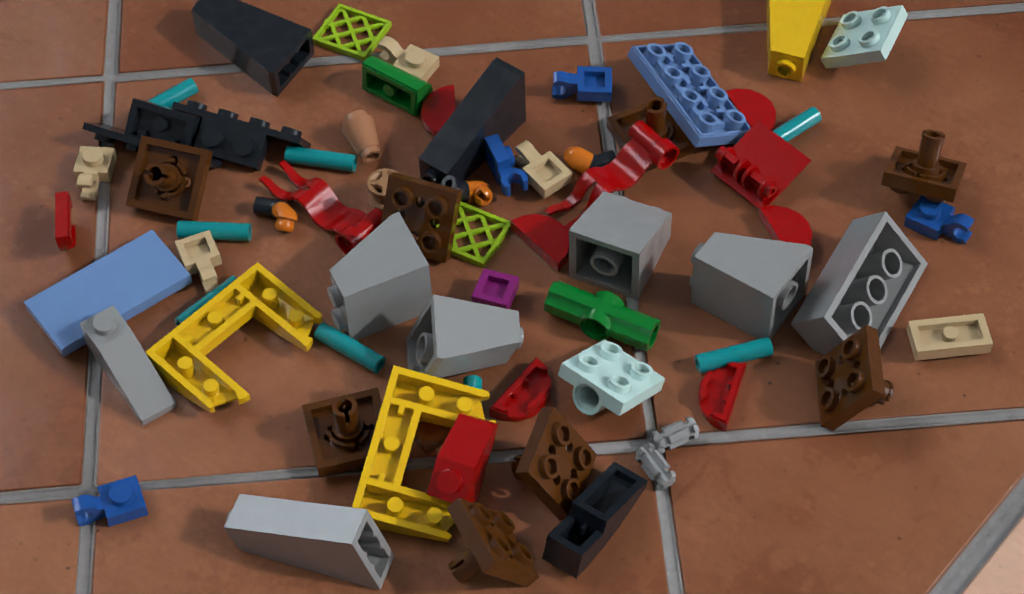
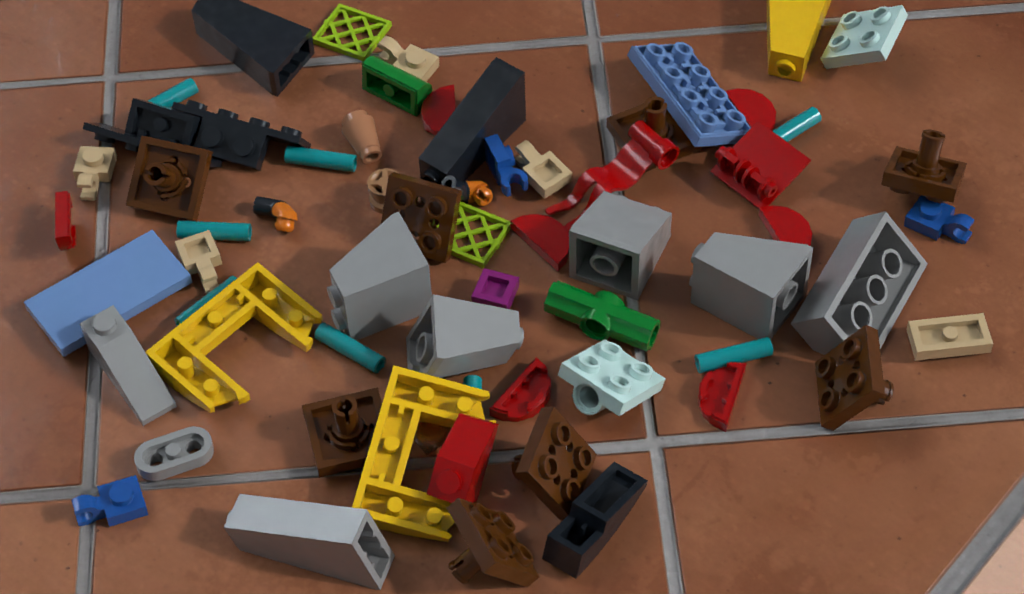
(174, 453): none -> light grey plate
(325, 209): red flag -> none
(582, 160): orange arm -> none
(588, 83): blue plate -> none
(655, 466): light grey piece -> none
(675, 434): light grey piece -> none

